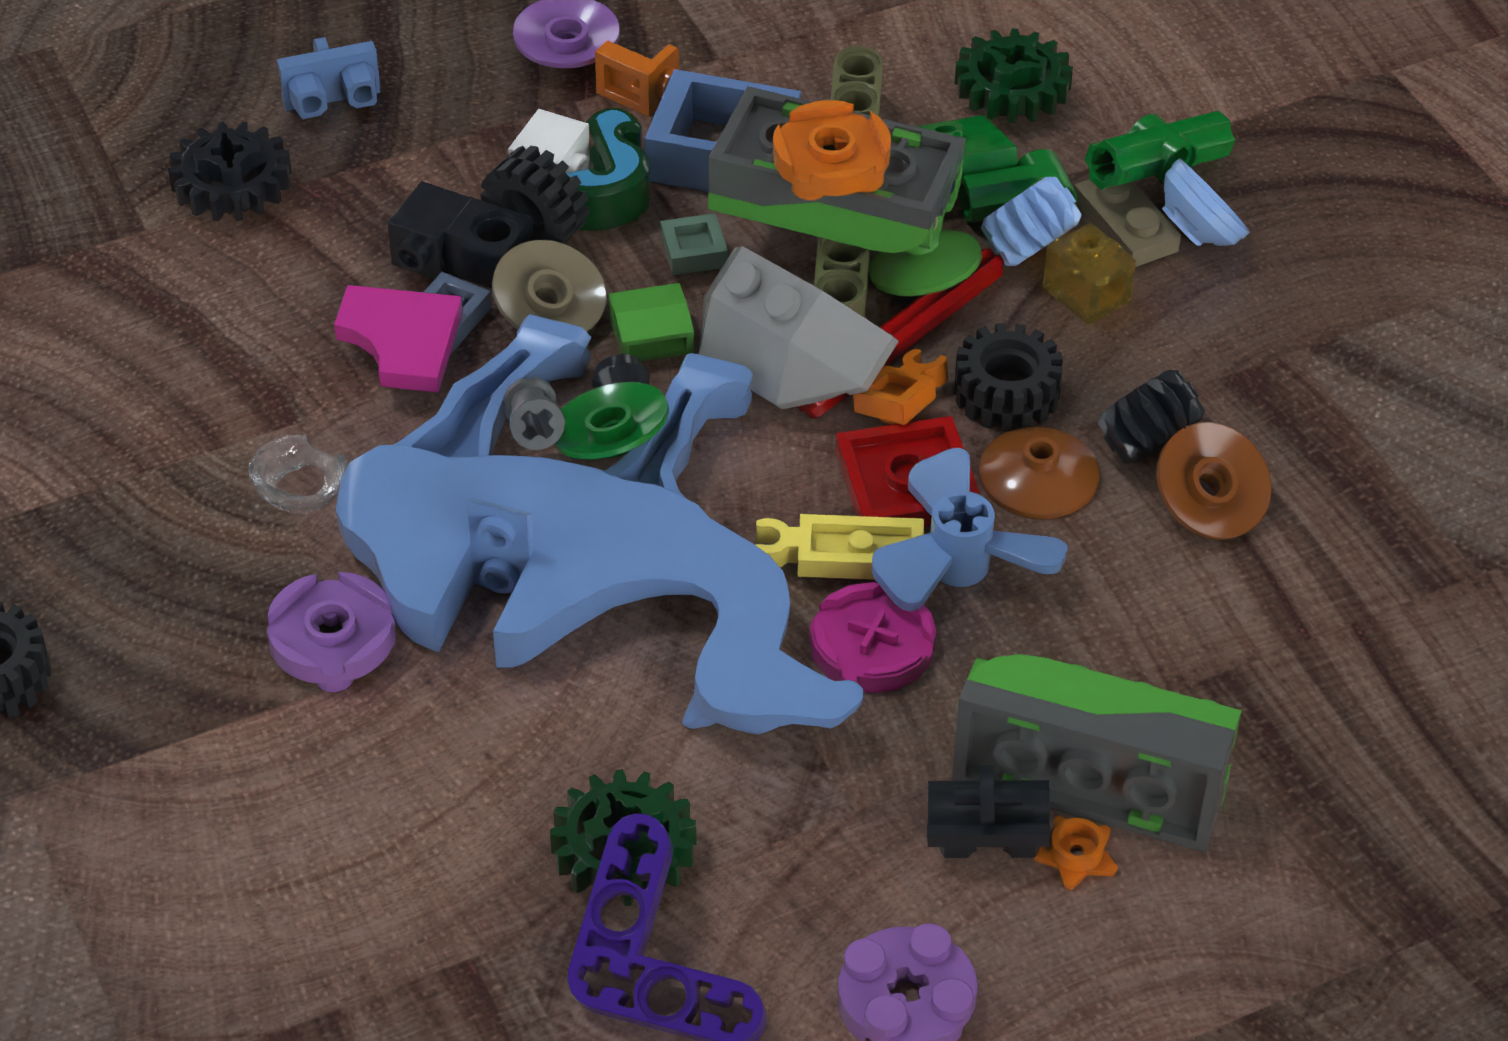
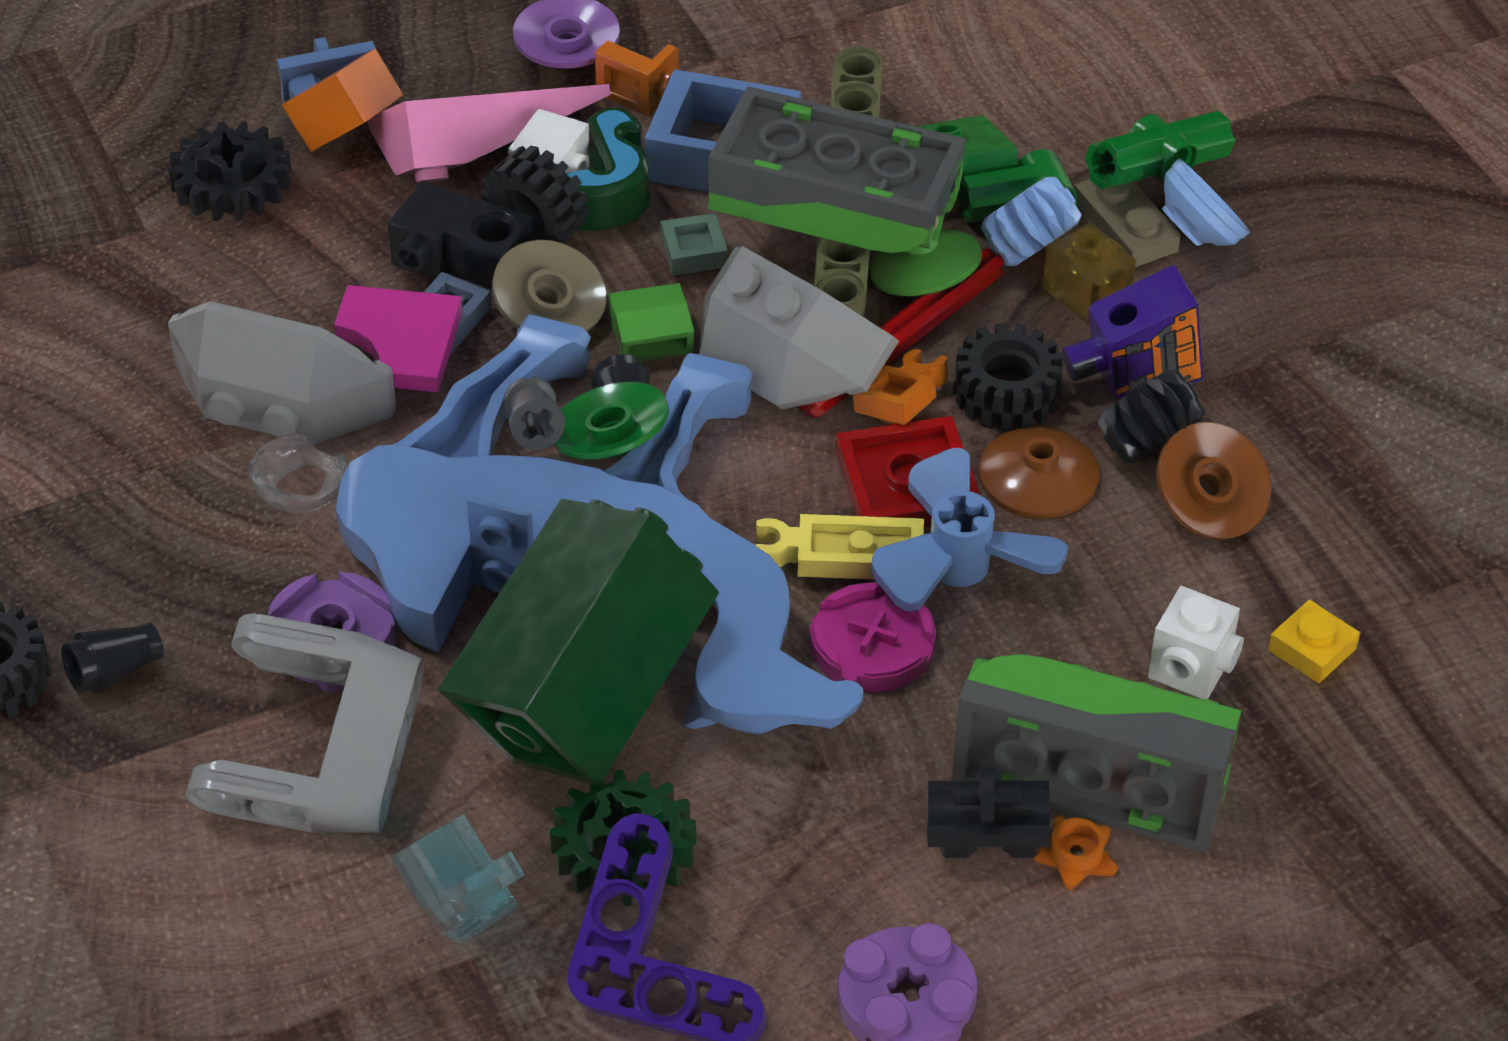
(107, 656): none -> black cone
(277, 374): none -> light grey wedge
(342, 100): none -> orange slope
(365, 740): none -> light grey connector
(452, 131): none -> bright pink wedge
(458, 880): none -> clear light blue brick
(580, 639): none -> dark green brick
(853, 167): orange plate -> none
(1013, 75): dark green gear -> none
(1140, 335): none -> dark purple torso
(1195, 643): none -> white brick
(1314, 641): none -> yellow plate

